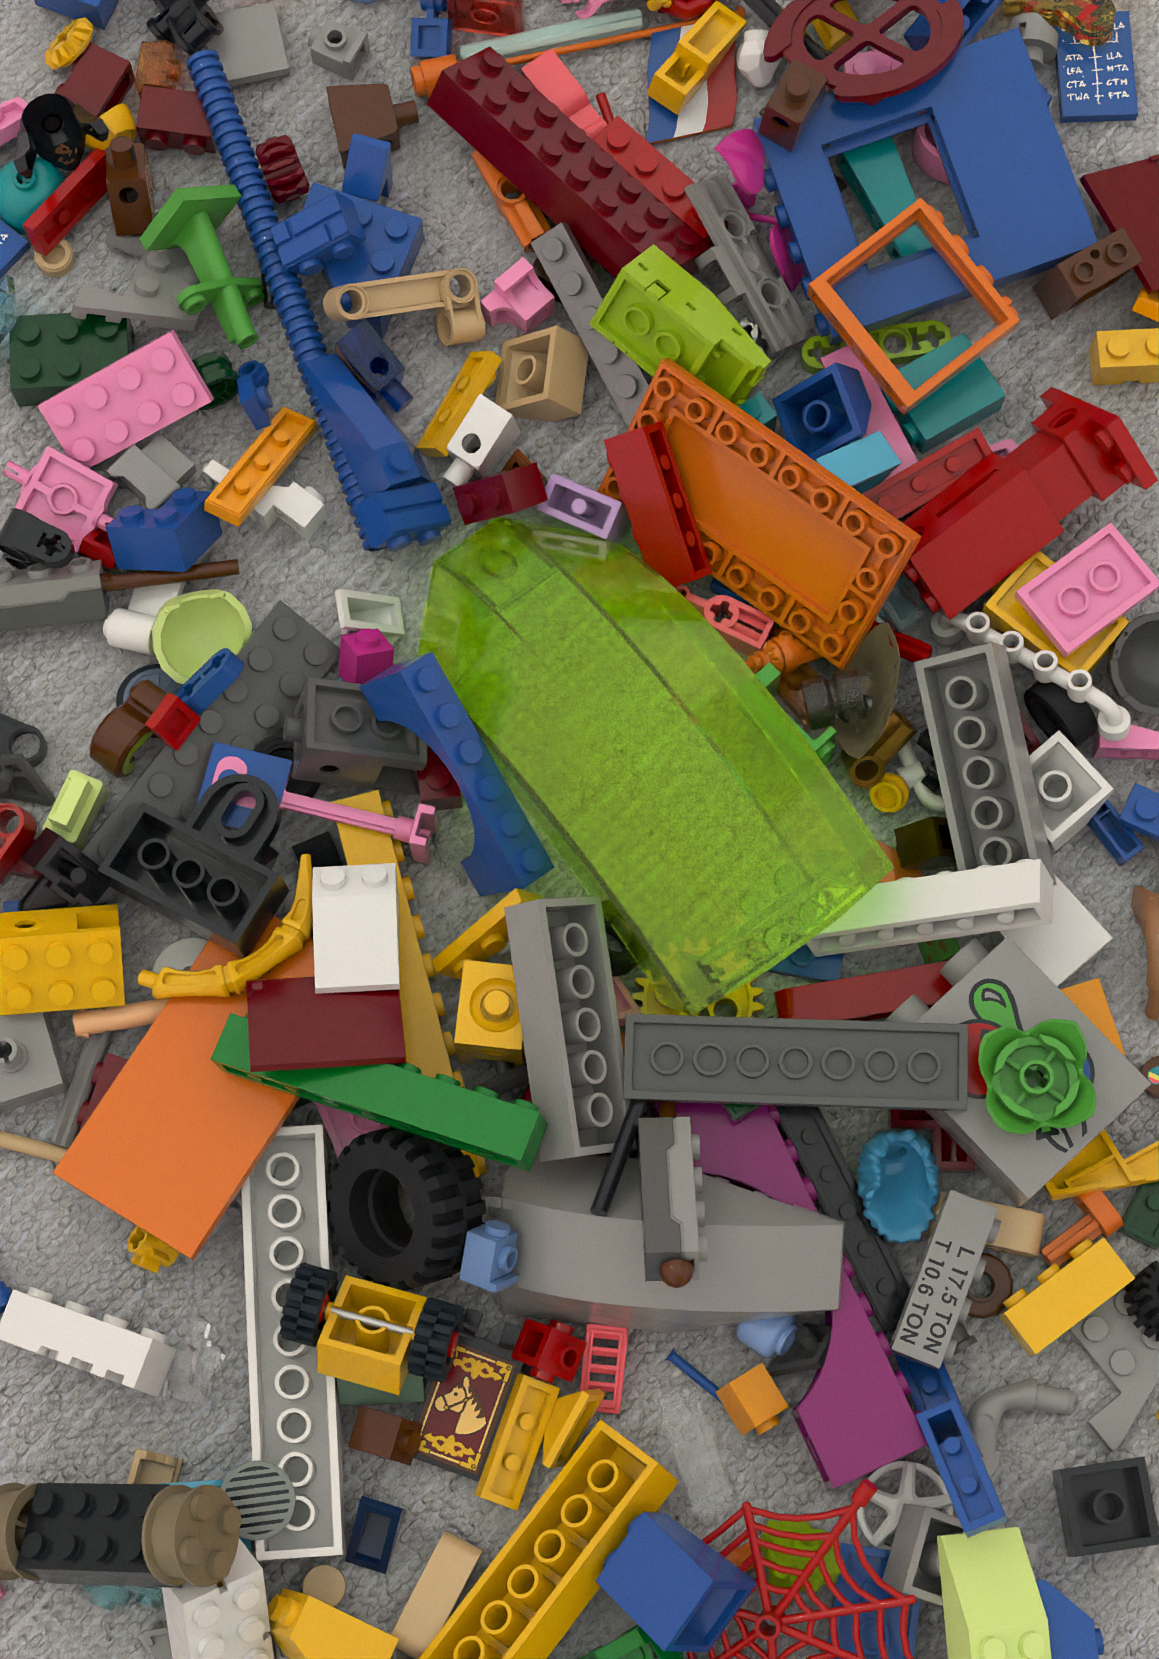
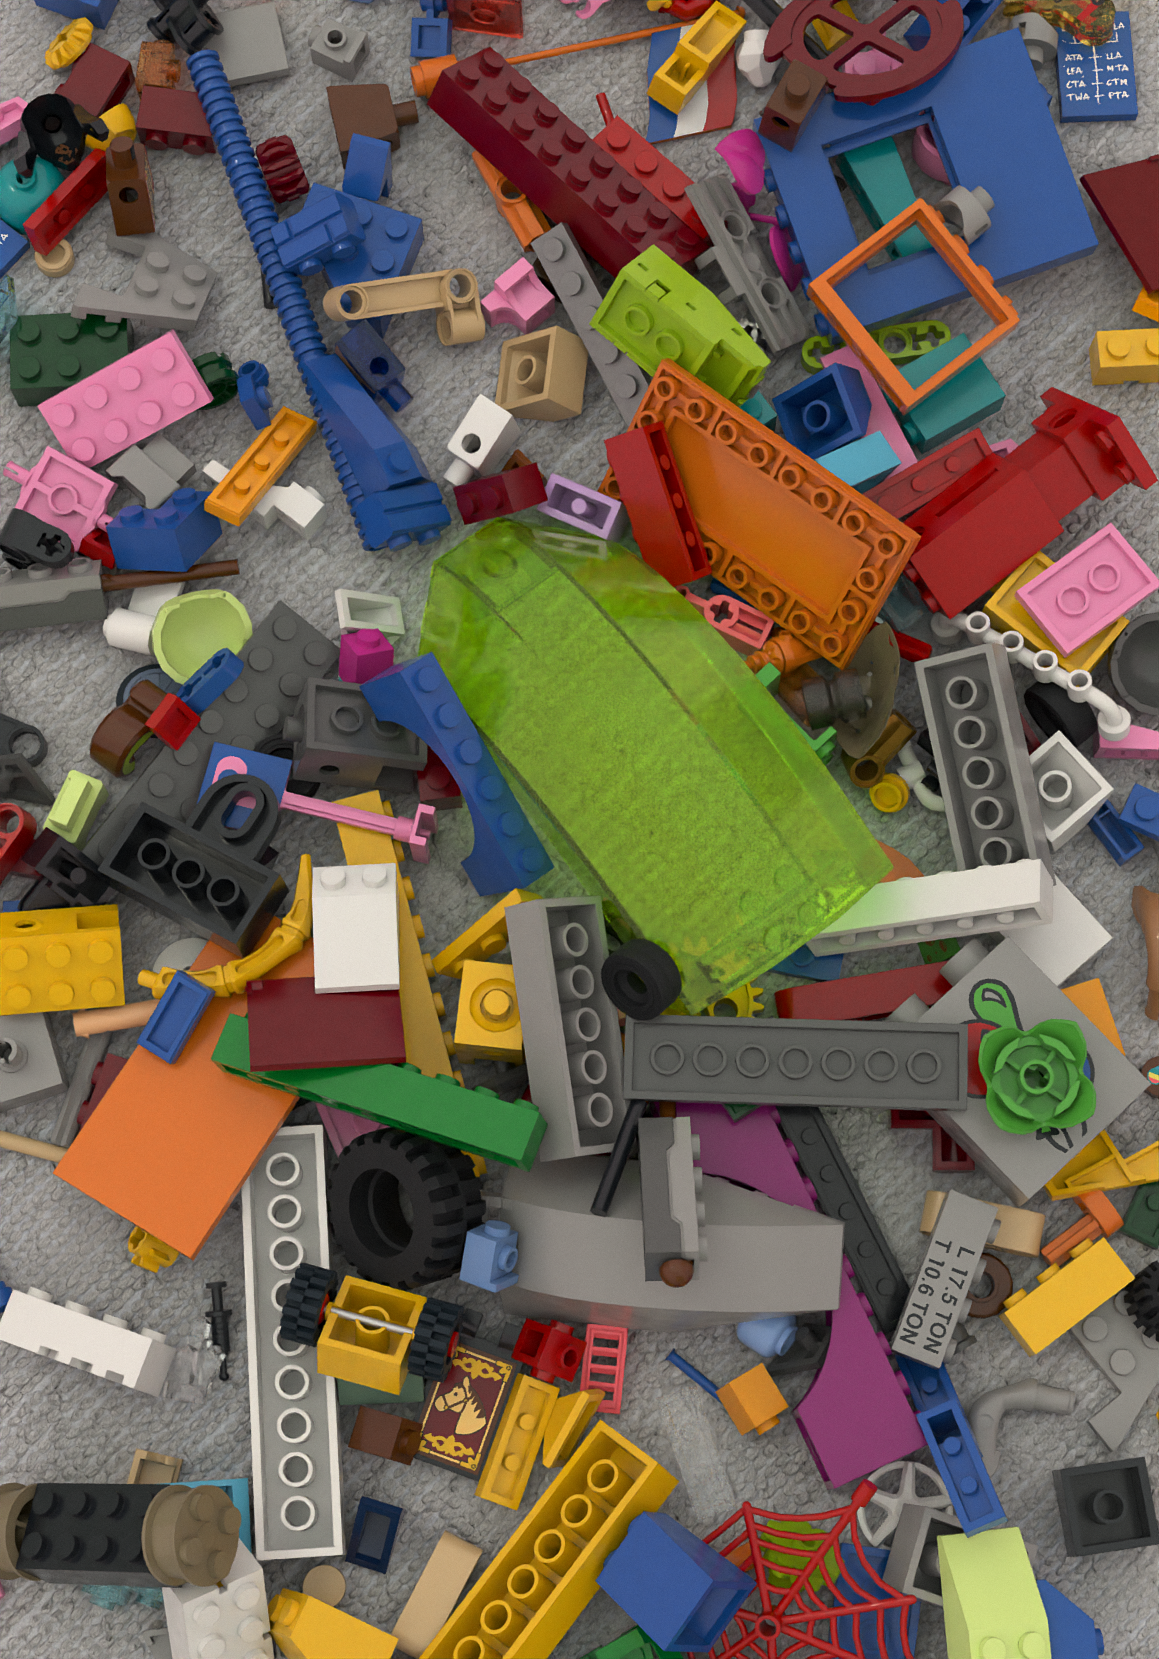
(176, 1017): none -> blue tile
(191, 223): bright green piece -> none
(219, 1323): none -> black piece
(263, 1498): light grey sticker -> none
(321, 849): black slope -> none
(473, 378): yellow plate -> none
(559, 34): light aqua axle -> none
(560, 87): coral piece -> none
(638, 997): none -> black tyre
(898, 1184): dark azure piece -> none
(925, 844): dark brown slope -> none
(967, 211): none -> light grey piece
(1086, 274): reddish brown window -> none

